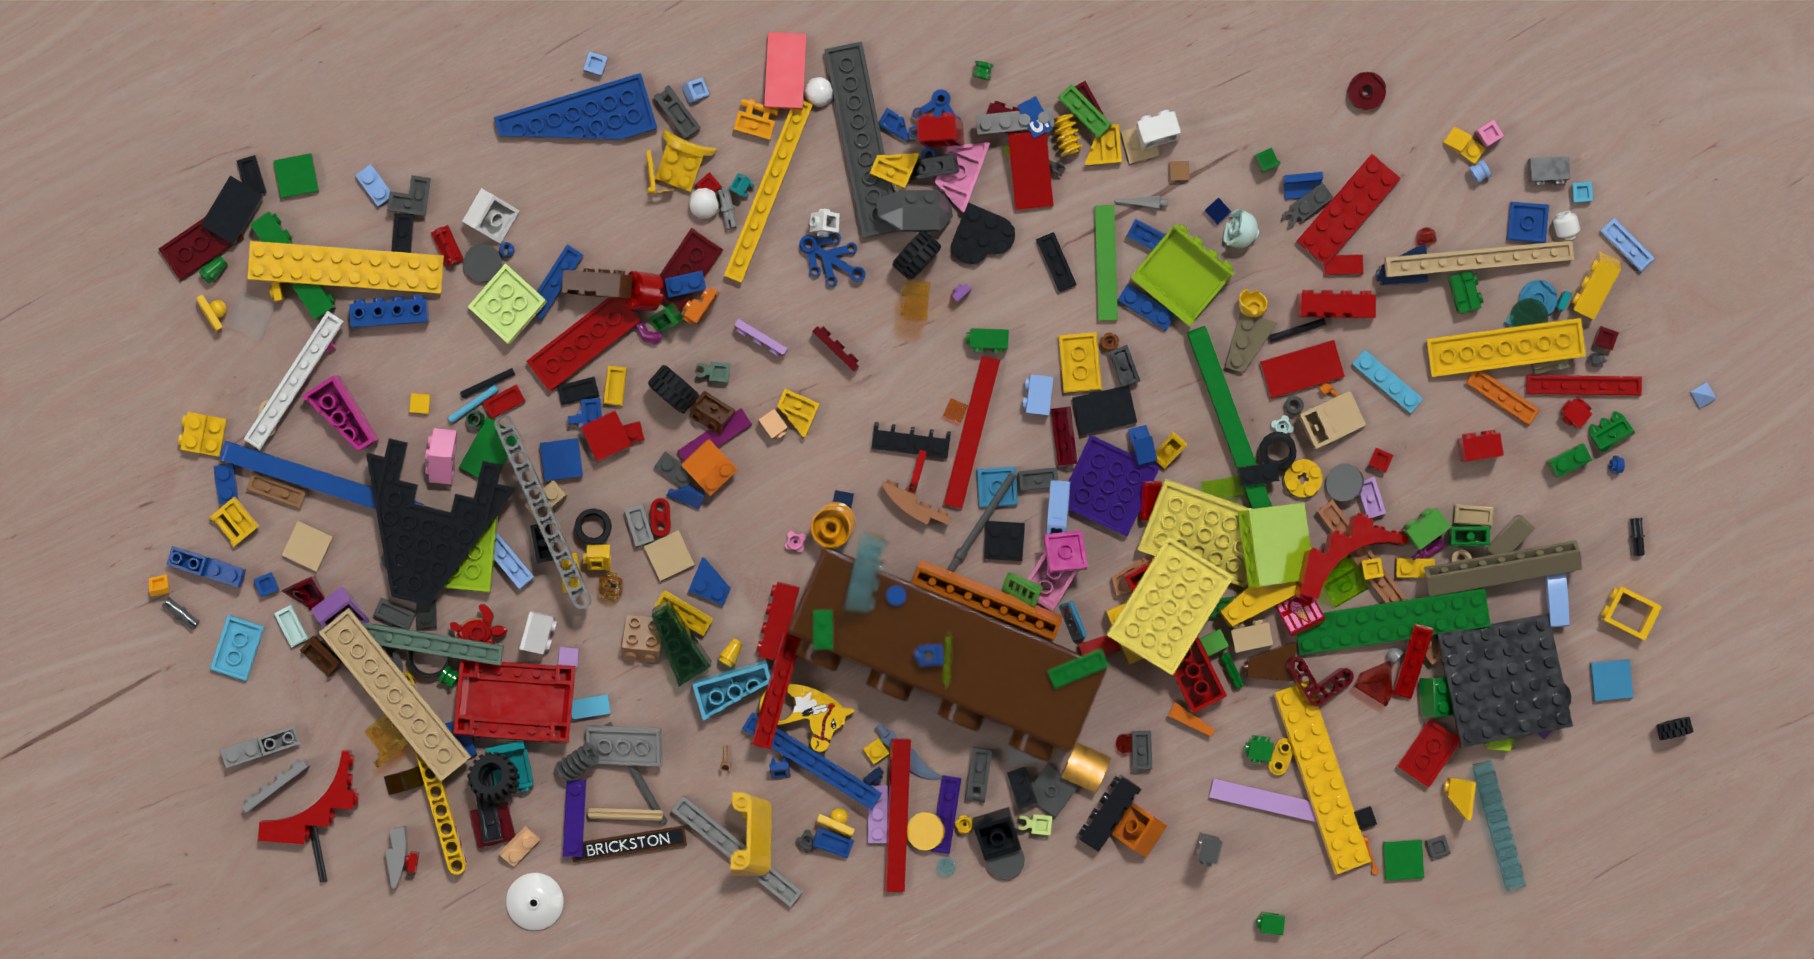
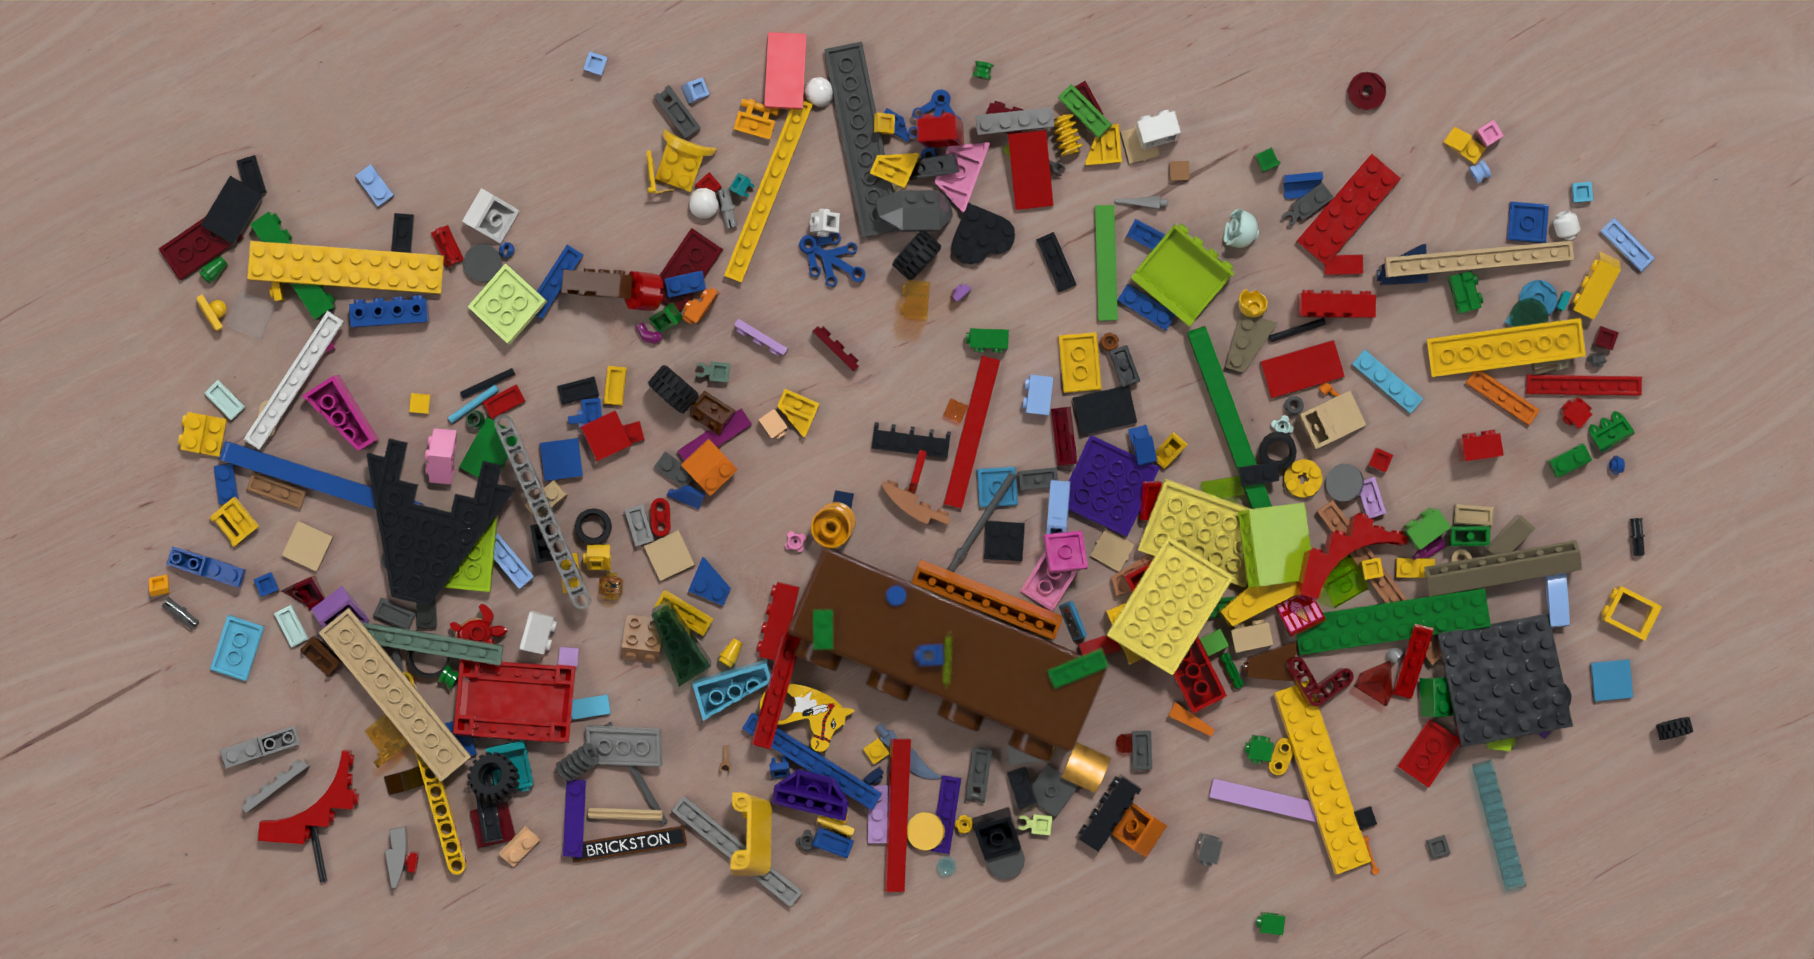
(224, 400): none -> light aqua tile
(296, 175): green tile -> none
(415, 201): dark grey plate -> none
(544, 891): white dish -> none
(582, 341): red plate -> none
(601, 112): blue wing -> none
(811, 794): none -> dark purple wedge
(865, 572): clear light blue slope -> none
(884, 123): none -> yellow plate
(1029, 585): bright green slope -> none
(1033, 109): blue sticker -> none
(1112, 550): none -> tan piece
(1217, 210): clear blue tile -> none
(1403, 859): green tile -> none
(1425, 236): clear red plate -> none
(1461, 794): yellow slope -> none
(1549, 169): flat silver brick -> none
(1703, 395): light blue slope -> none

